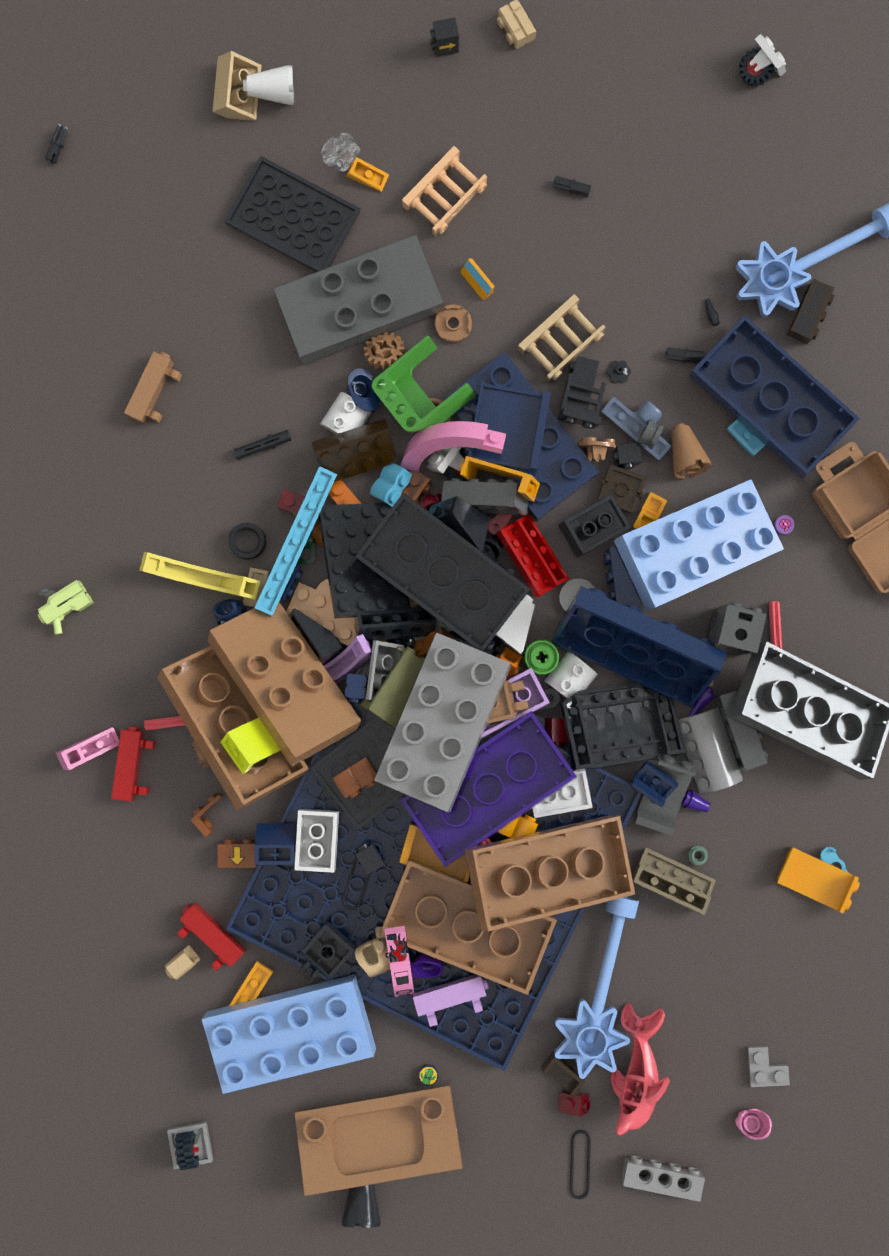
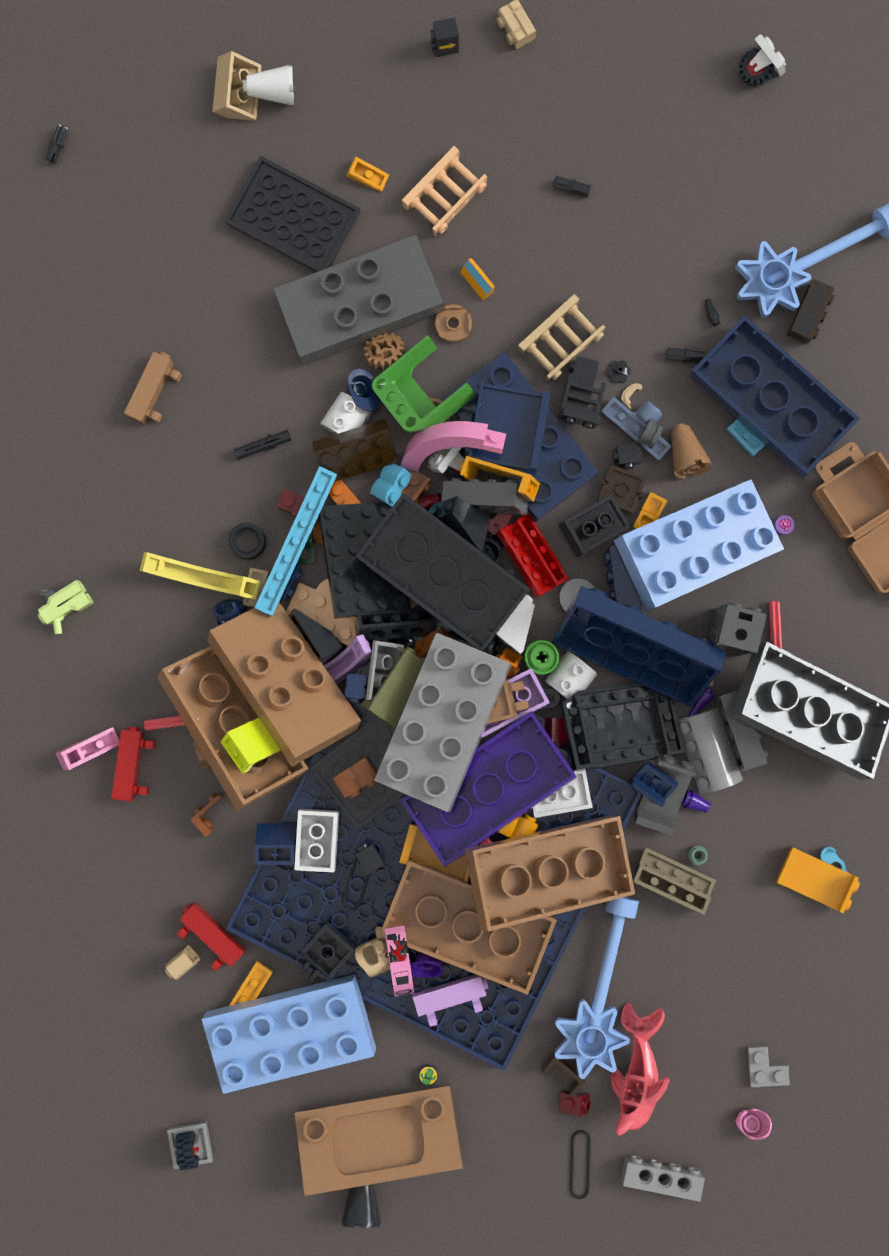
(236, 854): dark orange brick -> none
(343, 143): clear plate -> none
(596, 448): medium nougat plate -> none
(628, 392): none -> tan piece

